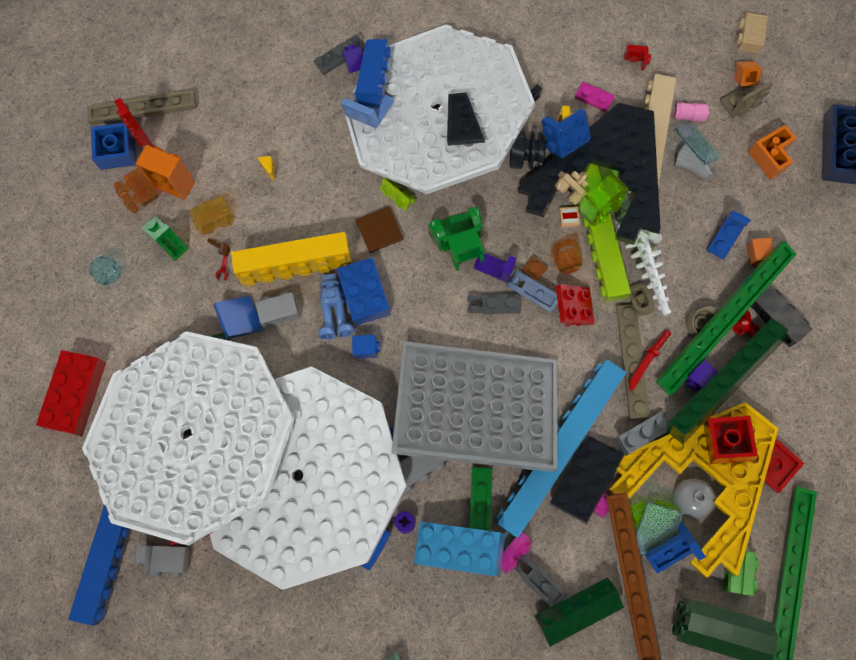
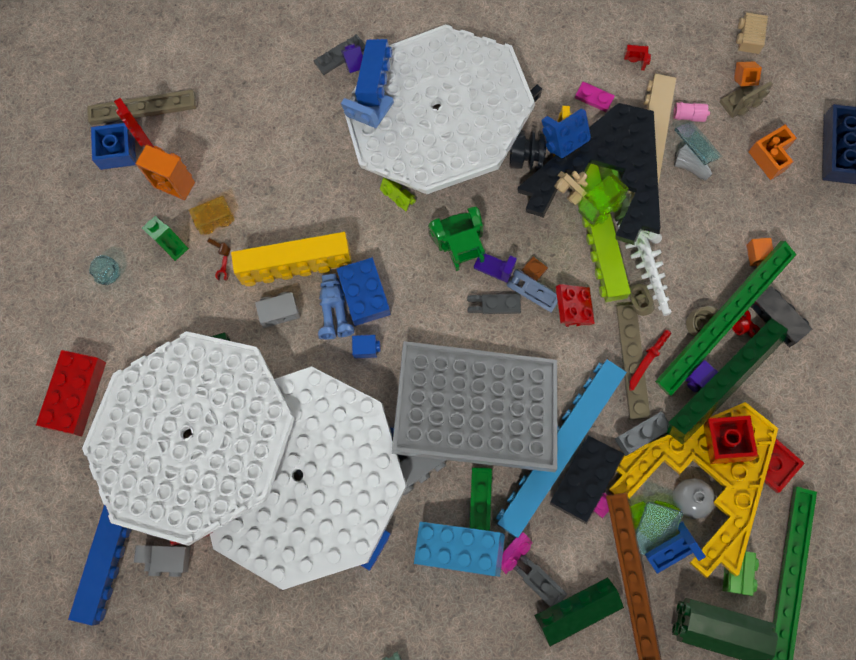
(141, 188): clear orange plate -> none
(238, 317): blue tile -> none
(268, 166): yellow slope -> none
(379, 229): reddish brown tile -> none
(408, 525): dark purple wheel -> none
(462, 122): black wing -> none
(569, 216): tile -> none
(569, 260): clear orange helmet -> none
(728, 234): blue bracket -> none

